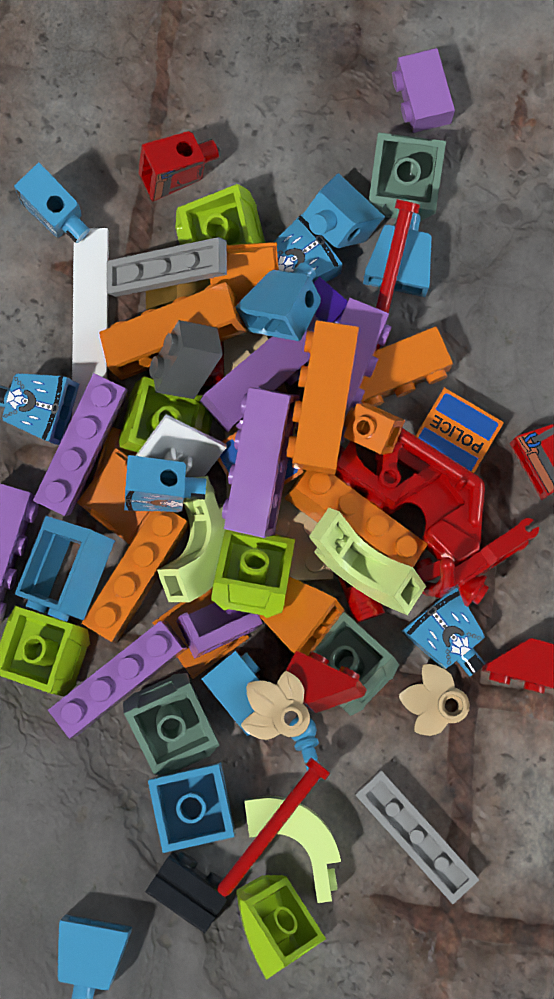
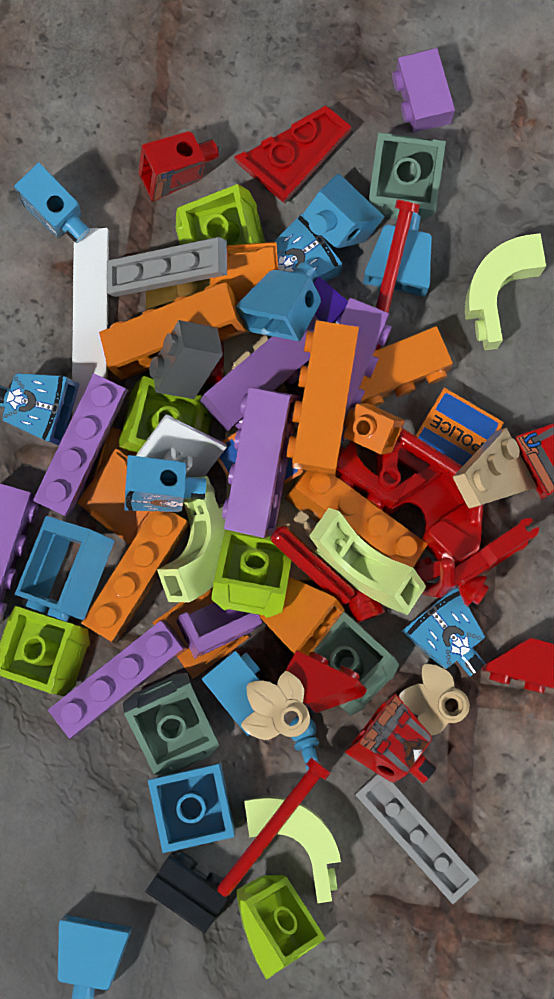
(293, 156): none -> red wing
(312, 564): none -> red axle
(393, 743): none -> torso
(494, 471): none -> tan wing
(508, 262): none -> yellowish green arch

